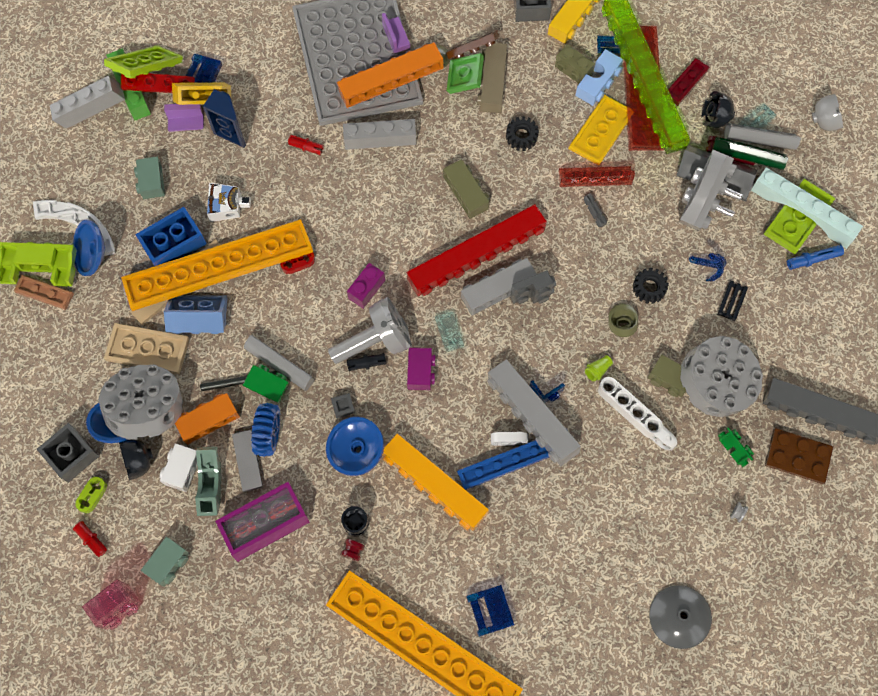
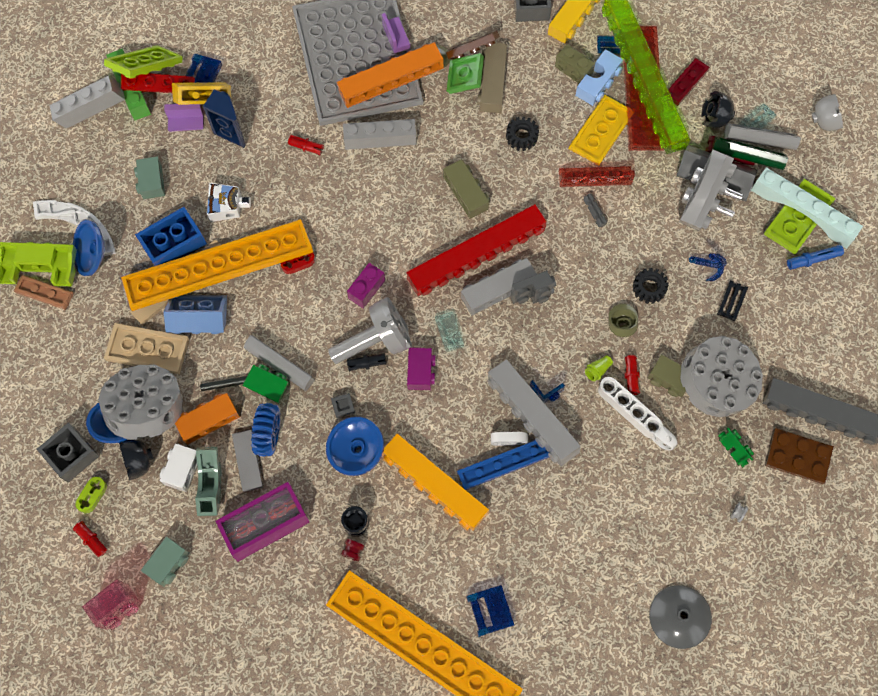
(632, 374): none -> red pin

